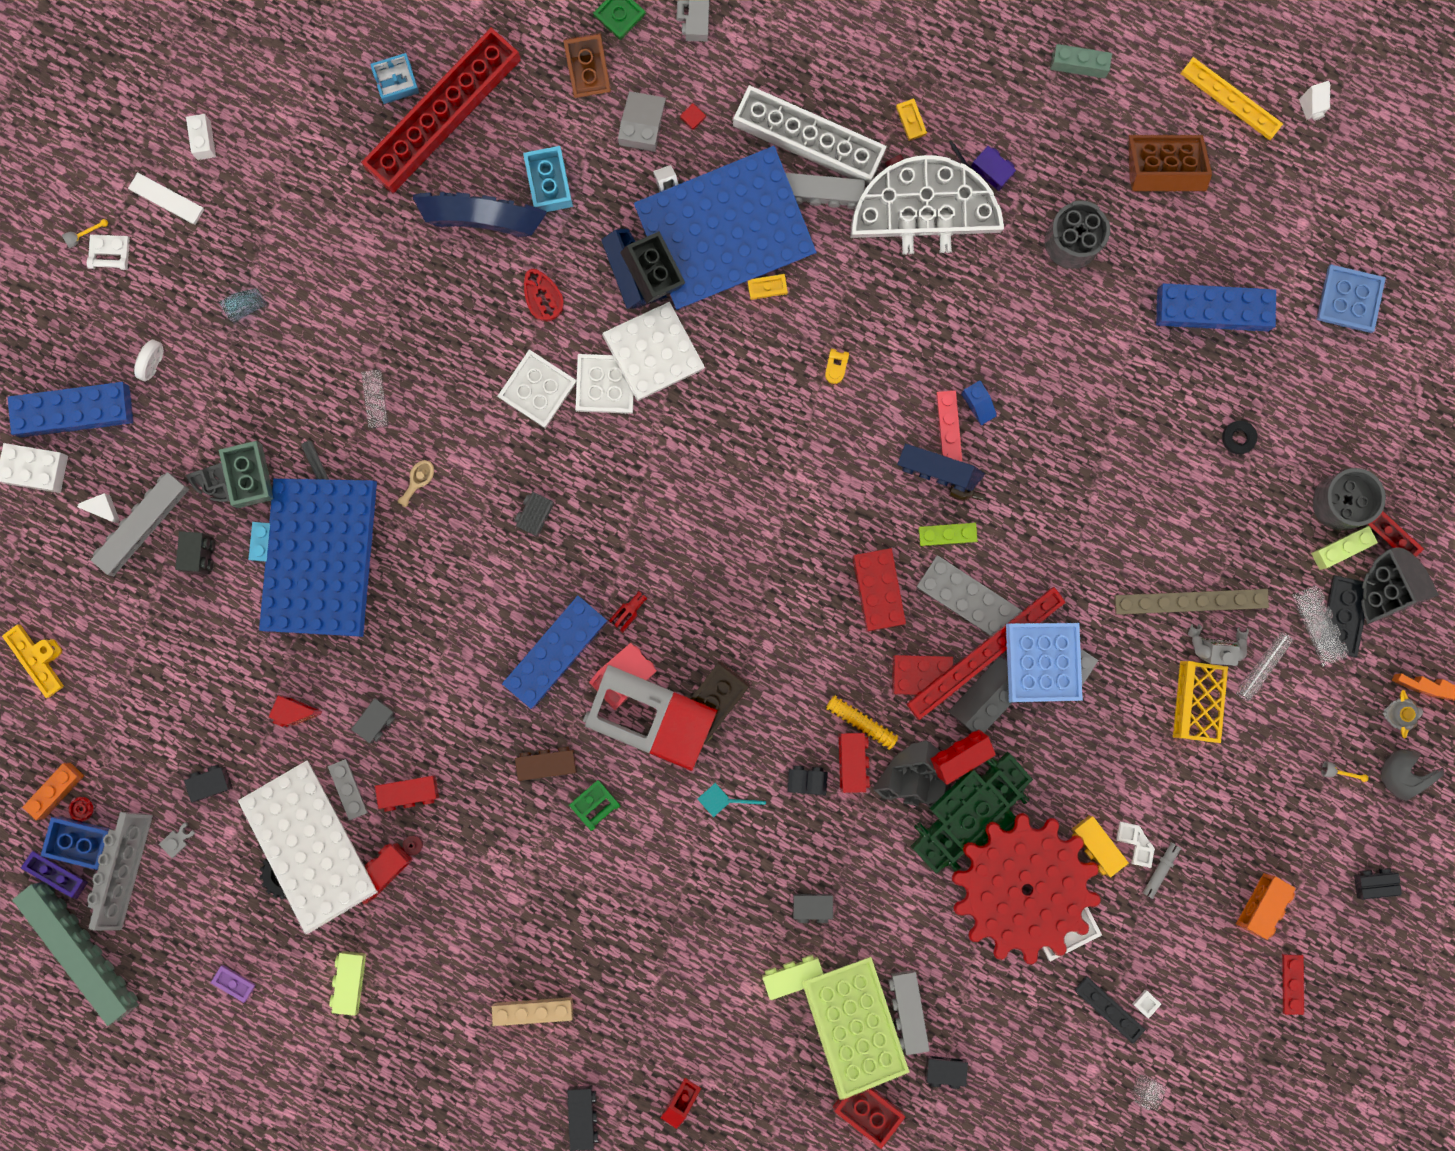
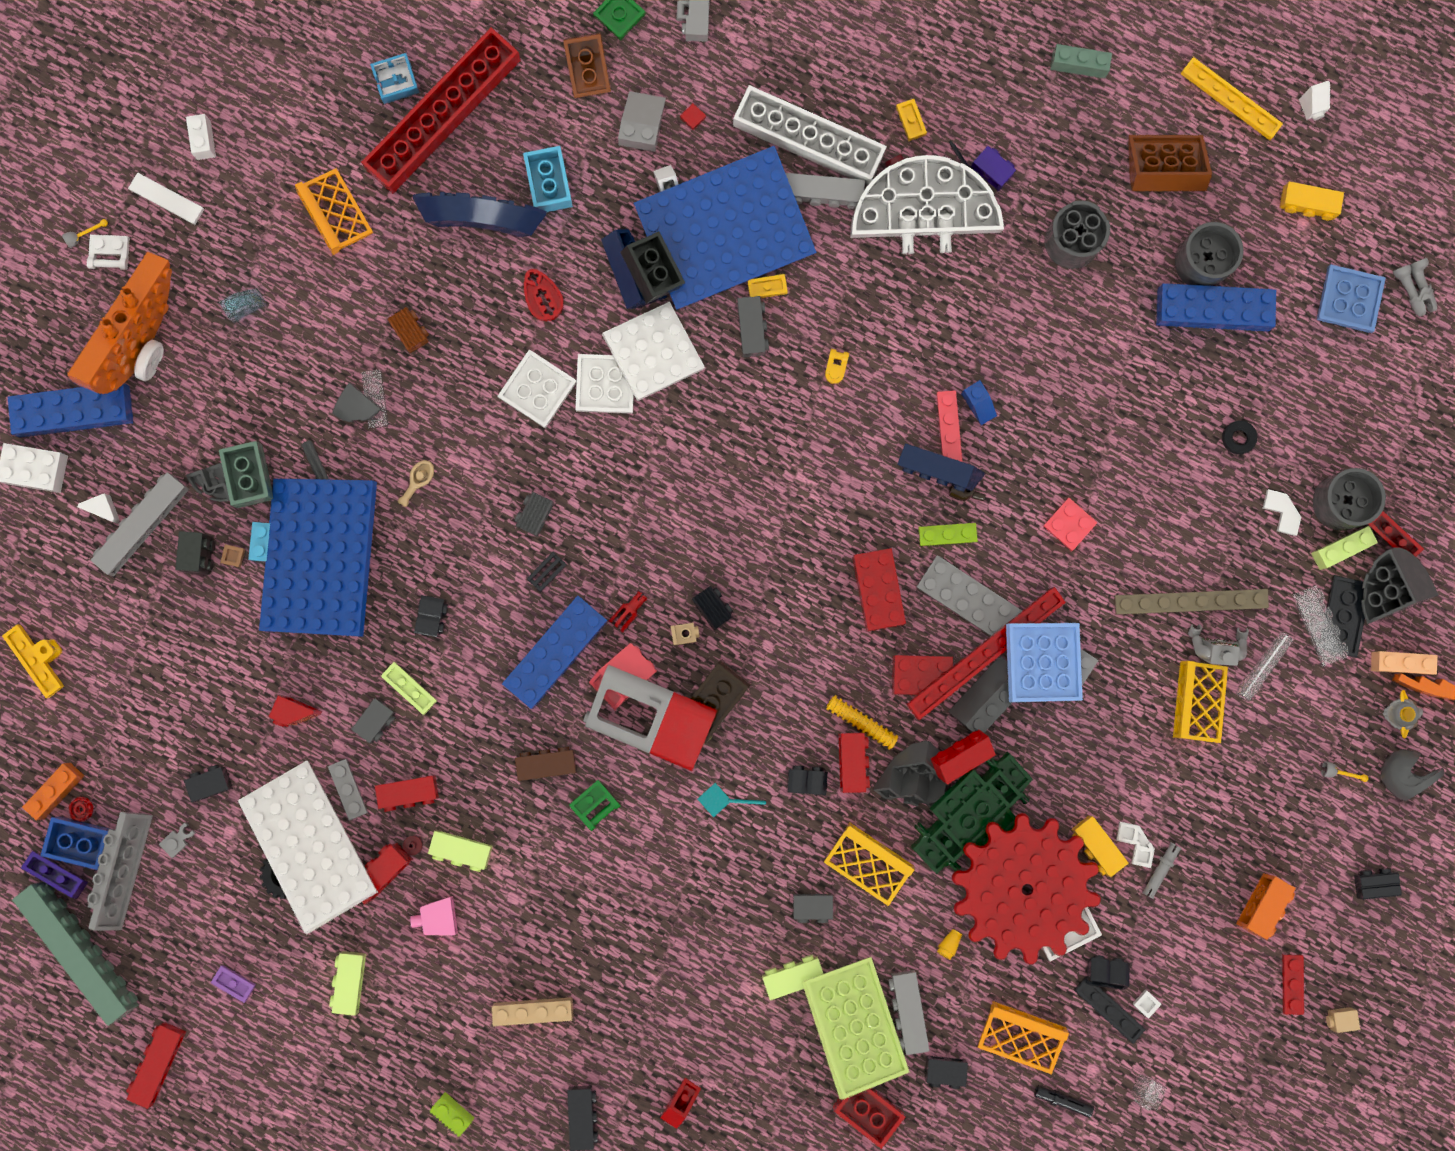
(128, 325): none -> orange brick
(156, 1065): none -> red brick
(232, 556): none -> medium nougat plate
(319, 218): none -> light orange fence
(354, 405): none -> dark grey brick
(408, 329): none -> dark orange brick
(409, 688): none -> yellowish green plate
(430, 616): none -> black brick
(437, 918): none -> bright pink torso
(452, 1114): none -> lime brick
(460, 850): none -> yellowish green brick
(541, 566): none -> black tile
(677, 636): none -> tan brick
(712, 607): none -> black brick
(752, 326): none -> dark grey brick
(878, 849): none -> yellow fence
(949, 945): none -> yellow cone
(1027, 1021): none -> light orange fence
(1061, 1100): none -> black pin
(1070, 524): none -> coral plate
(1108, 973): none -> black brick
(1220, 246): none -> dark grey brick
(1289, 517): none -> white tile
(1311, 200): none -> yellow brick
(1343, 1020): none -> tan brick
(1404, 663): none -> light nougat brick
(1425, 291): none -> light grey piece

